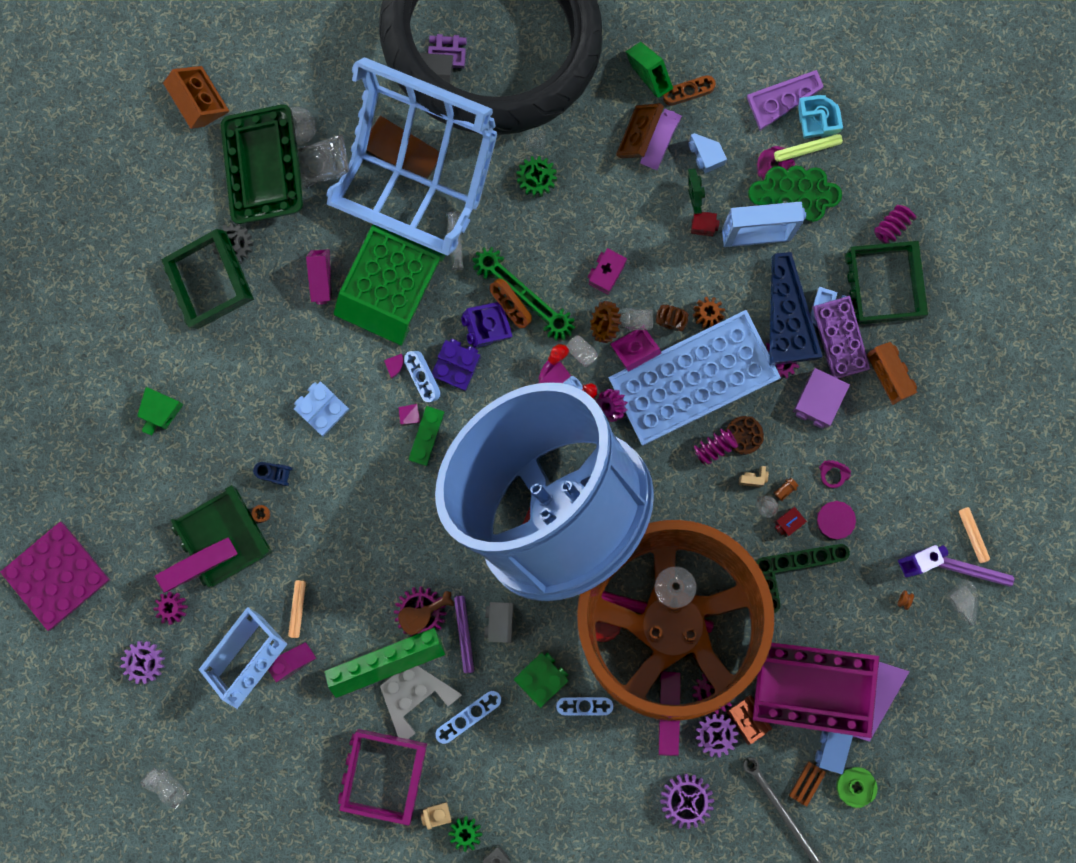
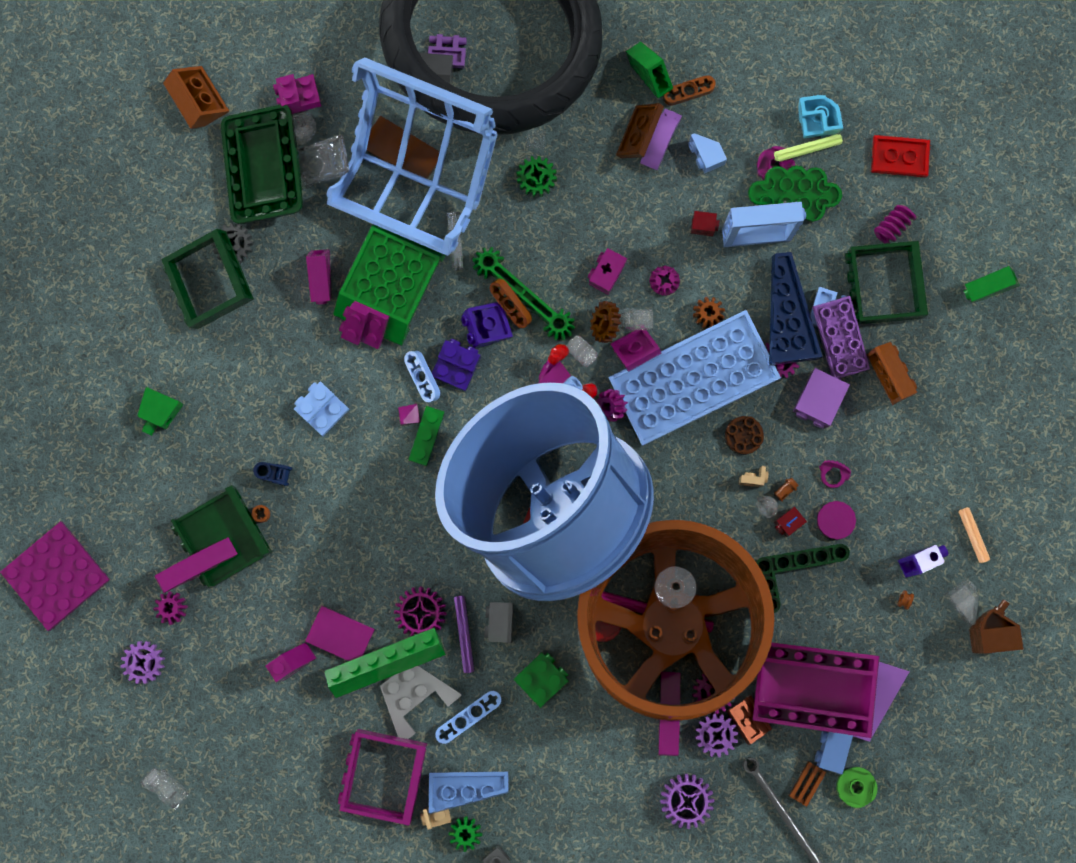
(228, 649): light blue window -> none
(297, 93): none -> magenta plate
(297, 608): light nougat axle -> none
(339, 634): none -> magenta tile
(363, 325): none -> magenta plate
(394, 365): magenta tile -> none
(415, 620): reddish brown piece -> none
(463, 788): none -> medium blue wing
(570, 710): light blue beam -> none
(665, 289): none -> magenta gear
(672, 317): reddish brown gear -> none
(695, 190): dark green plate -> none
(714, 447): magenta piece -> none
(781, 98): medium lavender wing -> none
(900, 156): none -> red tile
(976, 571): medium lavender axle -> none
(991, 285): none -> green slope
(995, 632): none -> reddish brown piece

